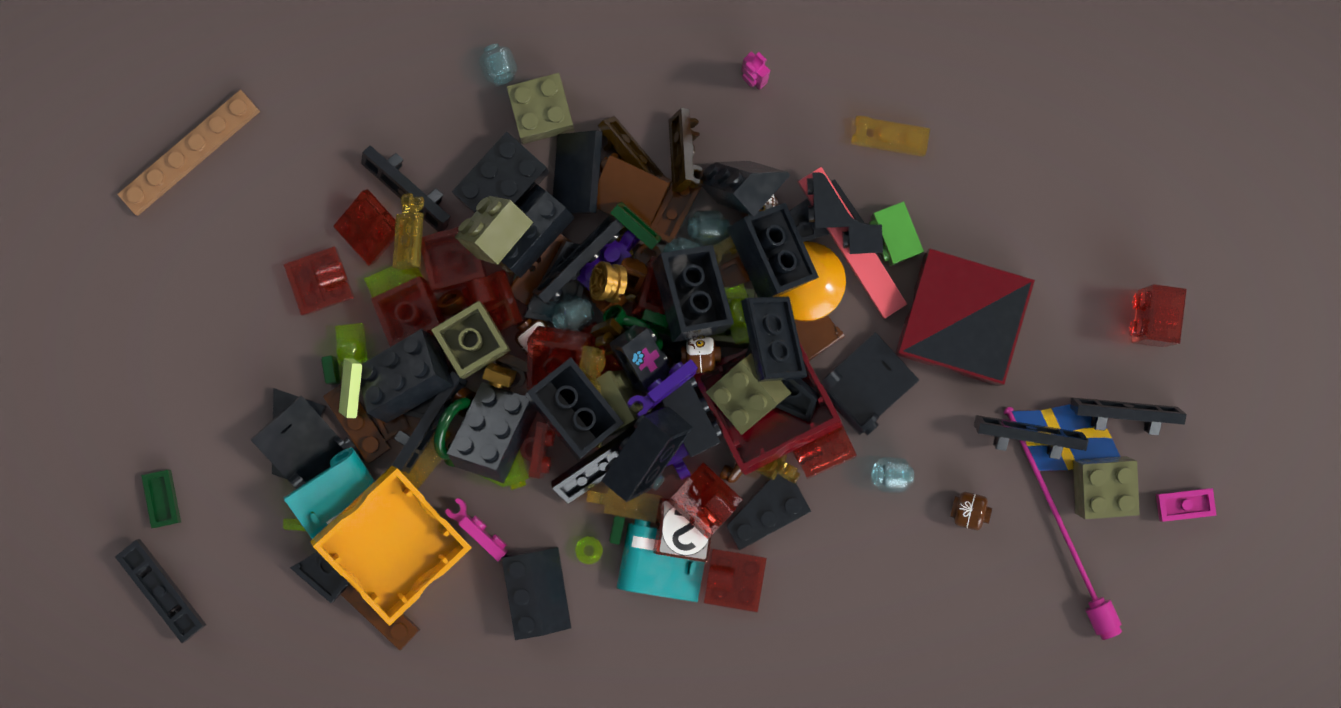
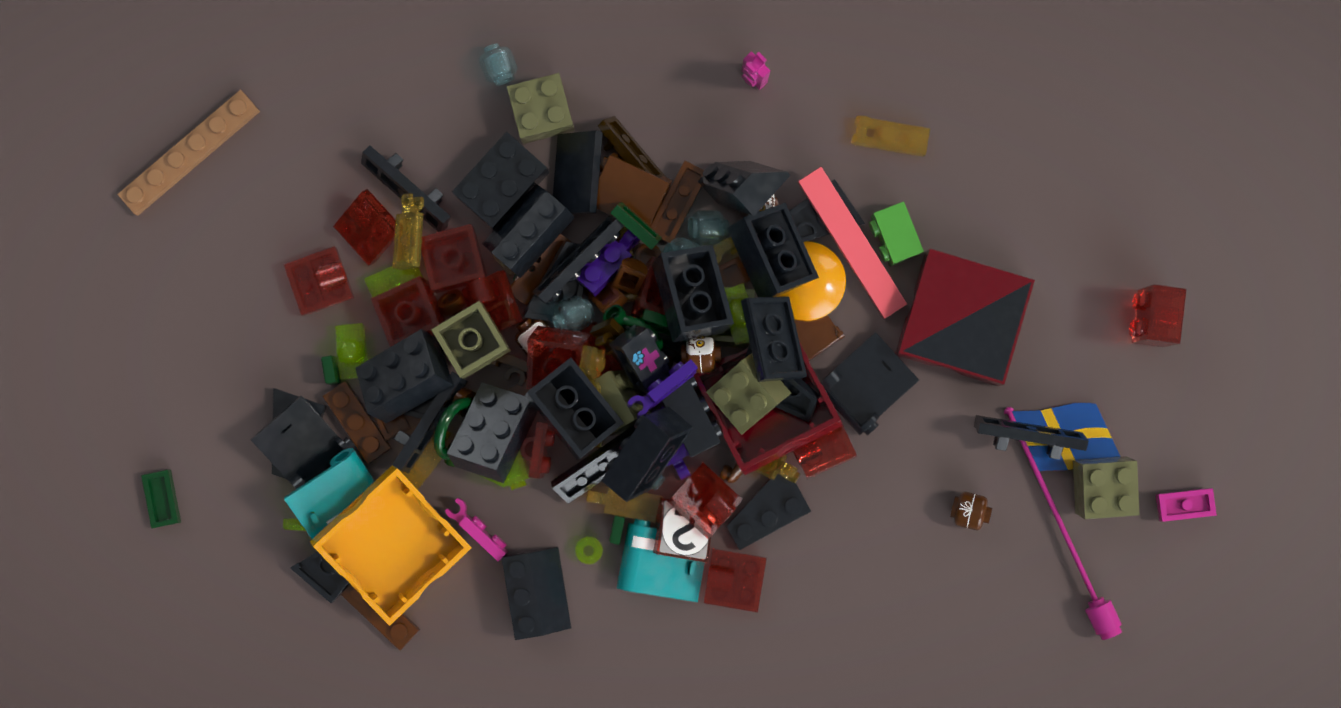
(160, 590): black hinge -> none
(350, 388): yellowish green tile -> none
(493, 229): olive brick -> none
(499, 376): pearl gold plate -> none
(608, 282): pearl gold wheel -> none
(683, 151): dark brown plate -> none
(830, 212): black arch -> none
(892, 474): clear light blue head -> none
(1152, 414): black hinge -> none

